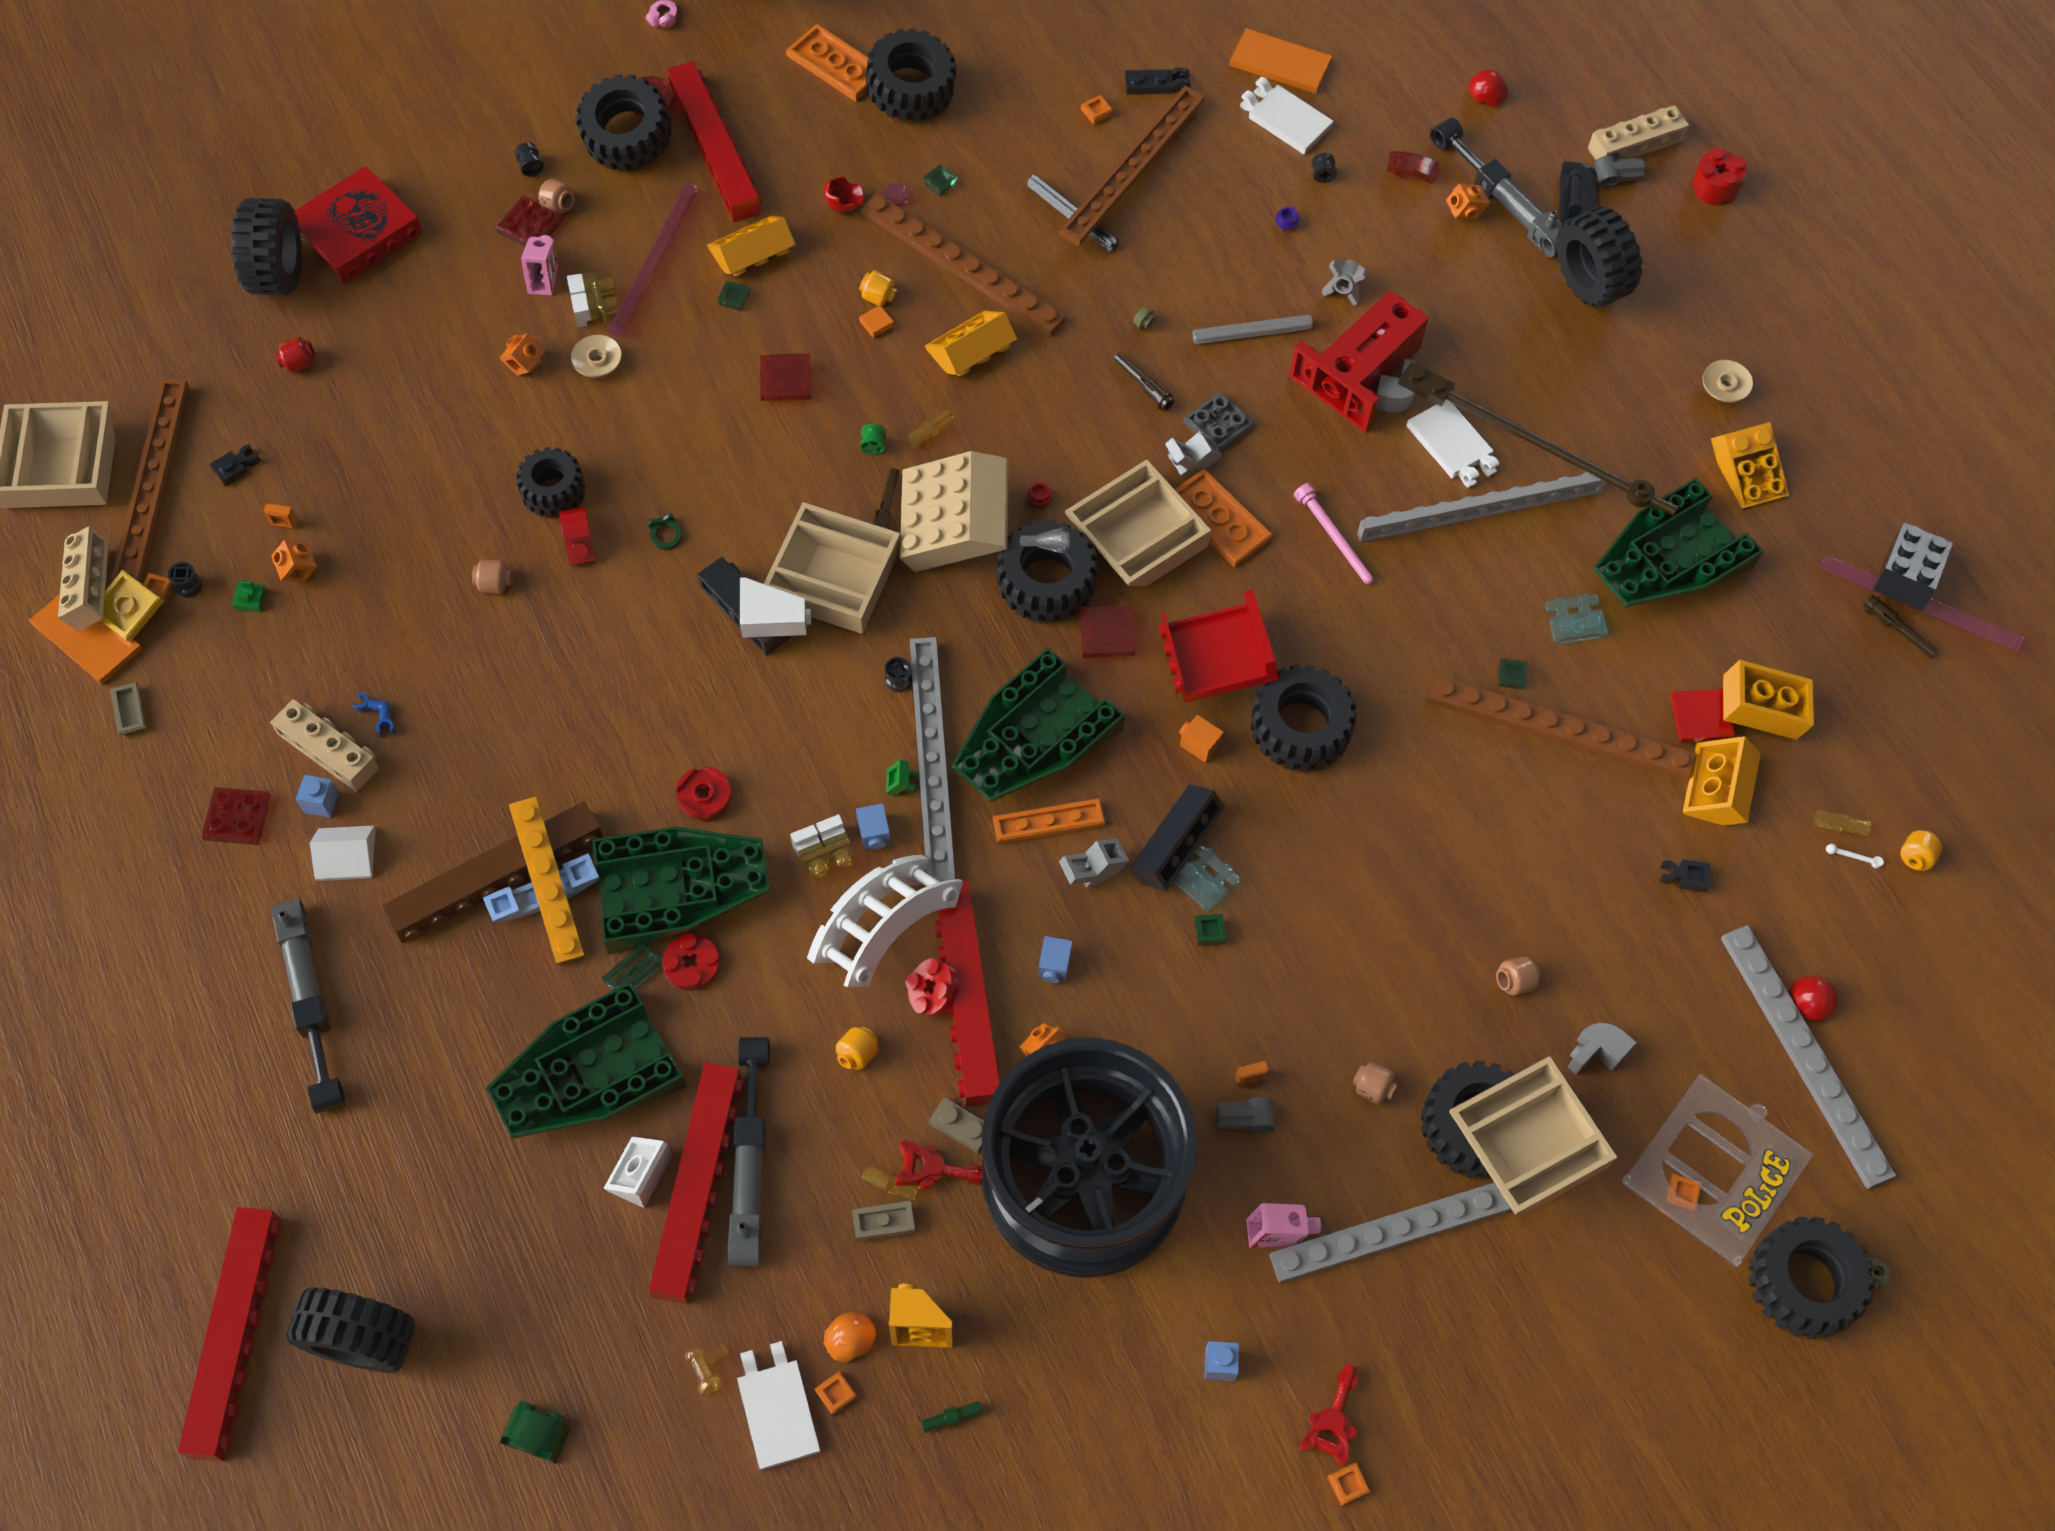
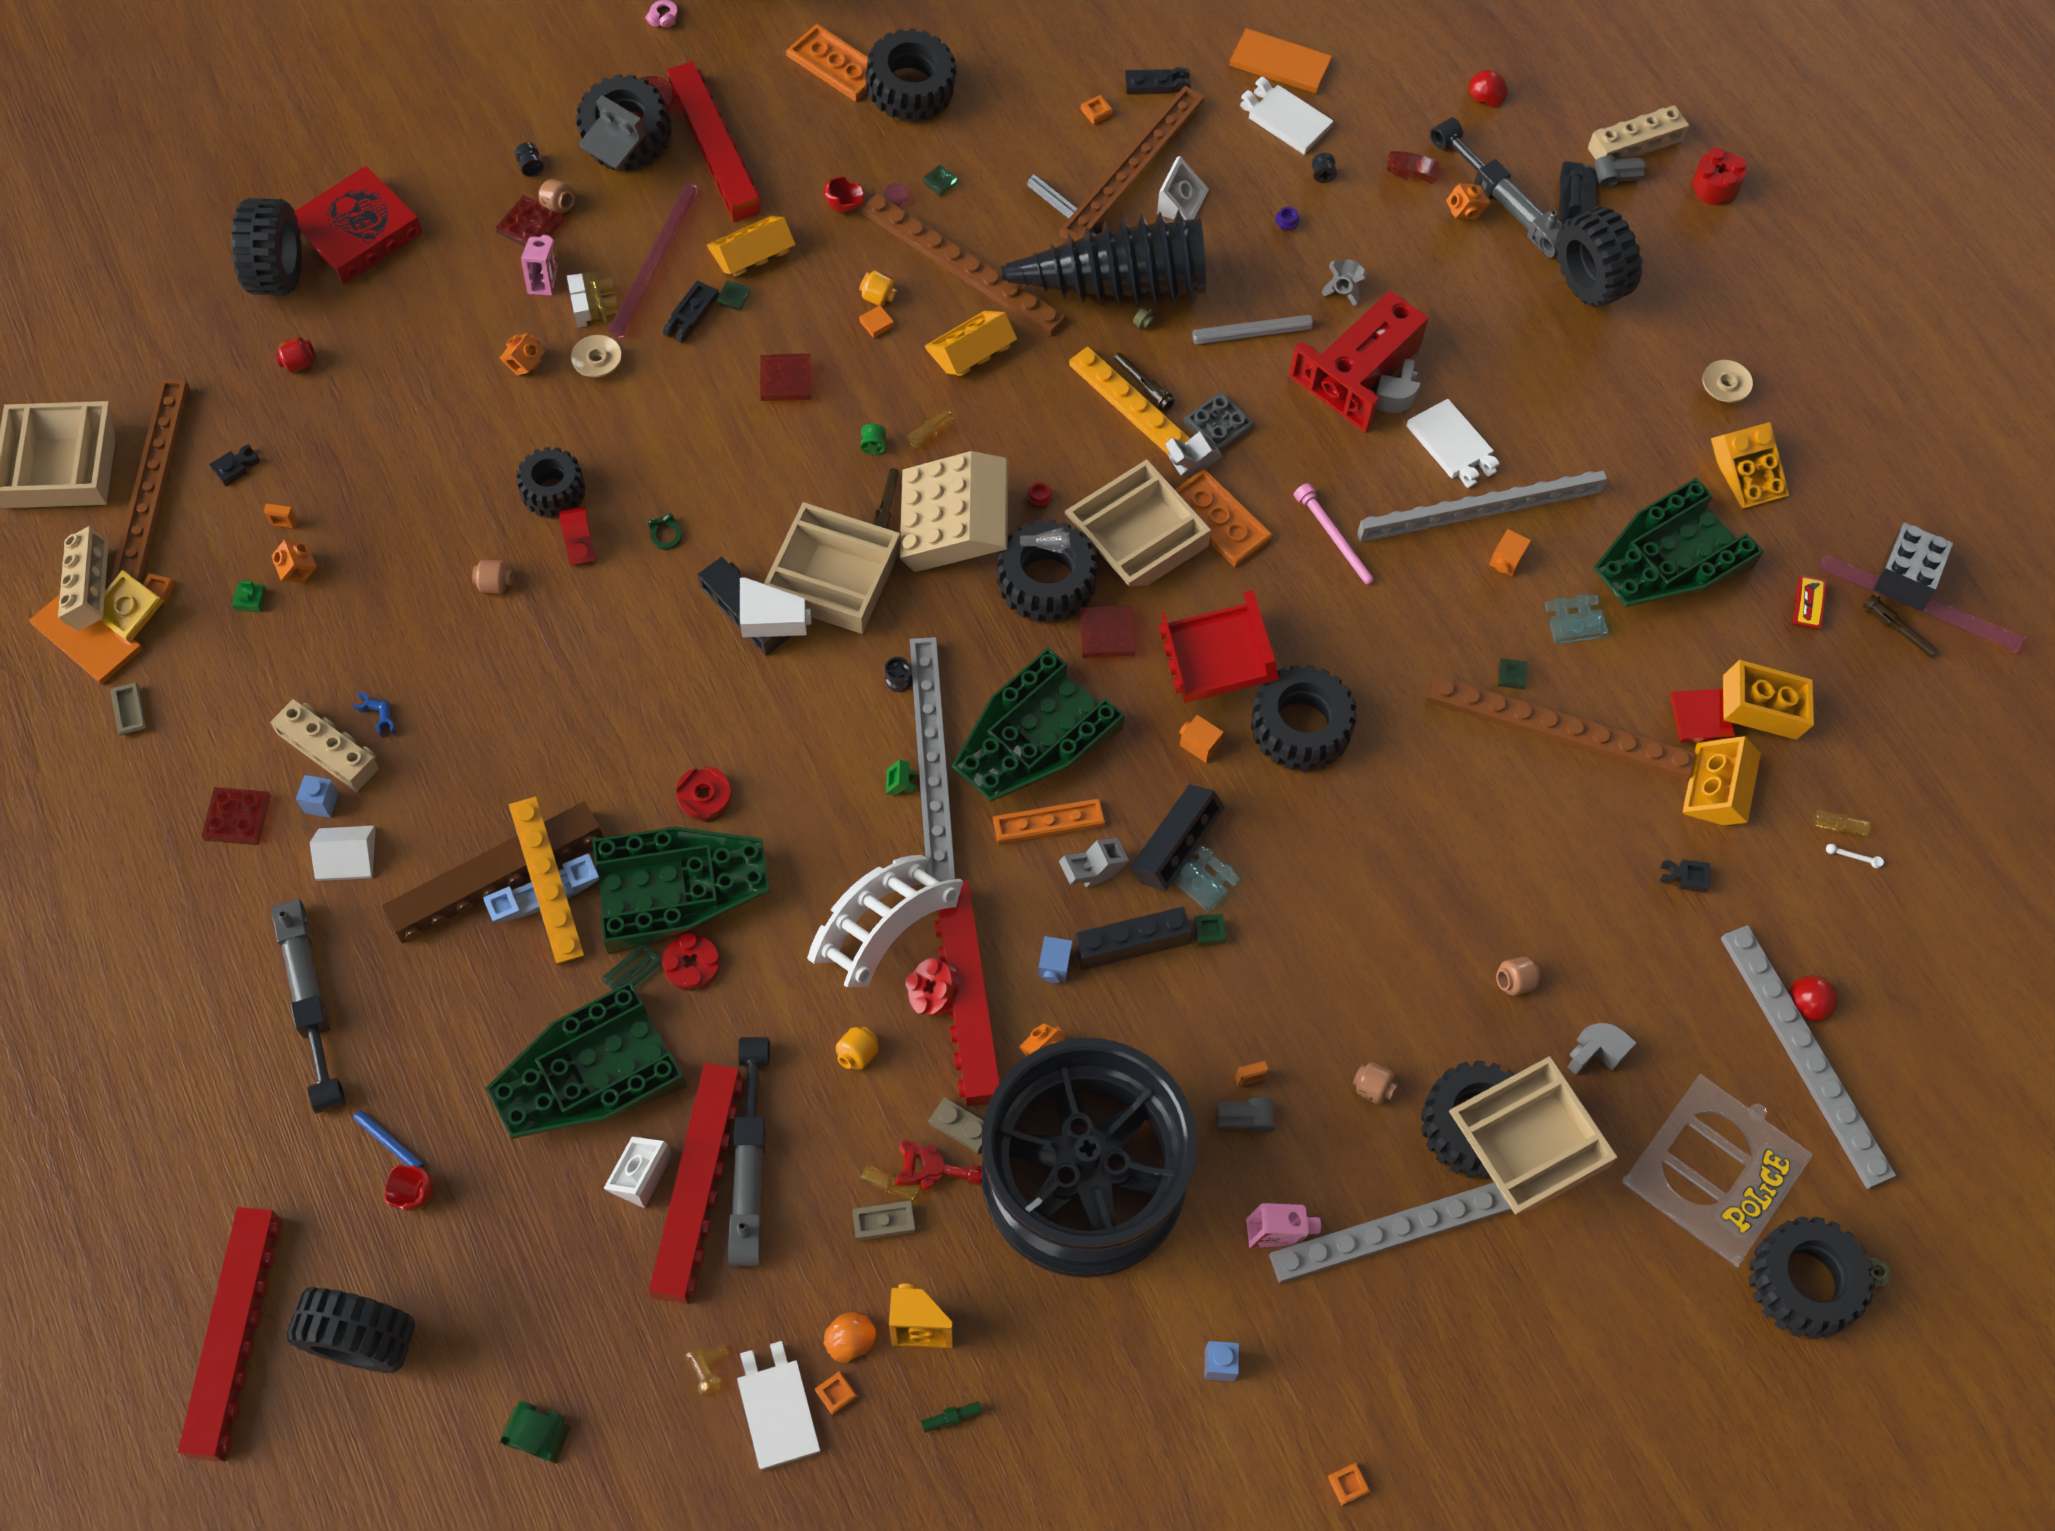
(184, 579): black wheel -> none
(386, 1139): none -> blue bar
(408, 1188): none -> red hair
(613, 134): none -> dark grey bracket
(691, 310): none -> black hinge
(835, 843): clear yellow hips -> none
(873, 826): medium blue brick -> none
(1122, 262): none -> black cone
(1126, 398): none -> light orange plate
(1132, 938): none -> black brick
(1181, 191): none -> white slope
(1333, 1421): red piece -> none
(1439, 389): dark brown bar -> none
(1509, 552): none -> orange brick
(1685, 1188): orange tile -> none
(1809, 602): none -> slope
(1921, 850): light orange head -> none

